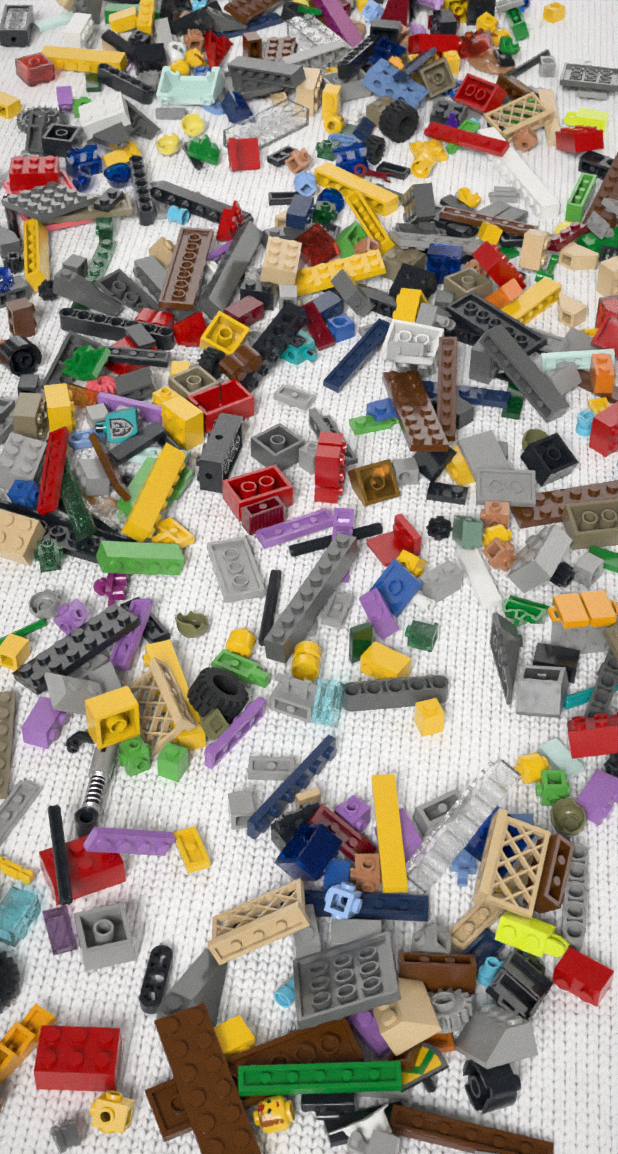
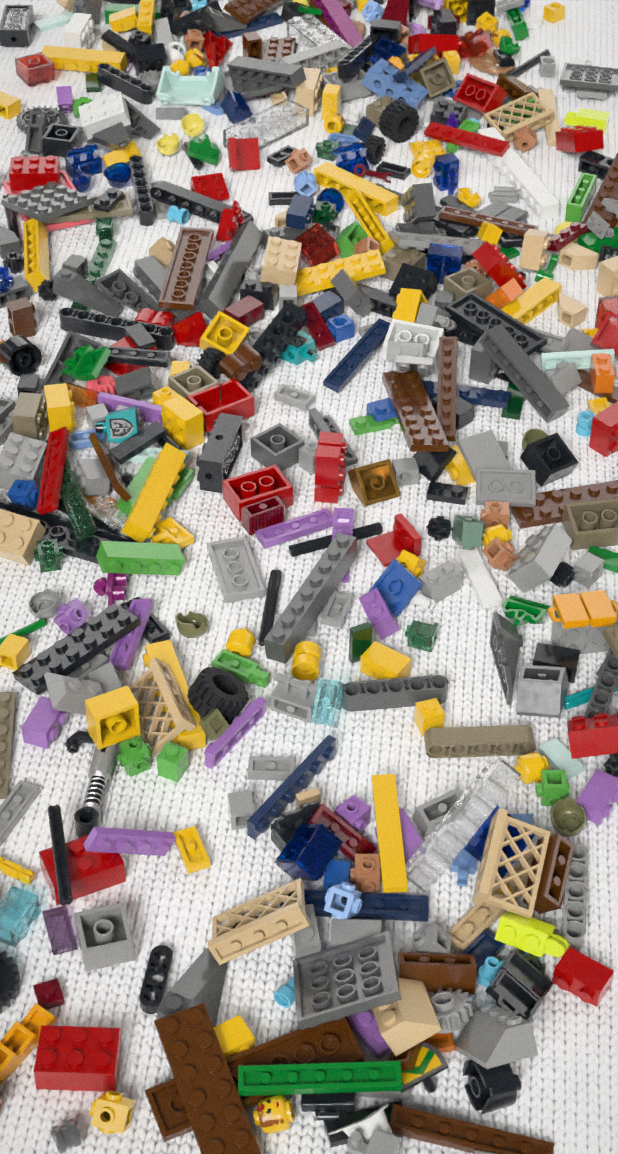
(49, 994): none -> dark red plate
(211, 186): none -> red bracket
(446, 172): none -> clear blue brick
(479, 741): none -> dark tan beam

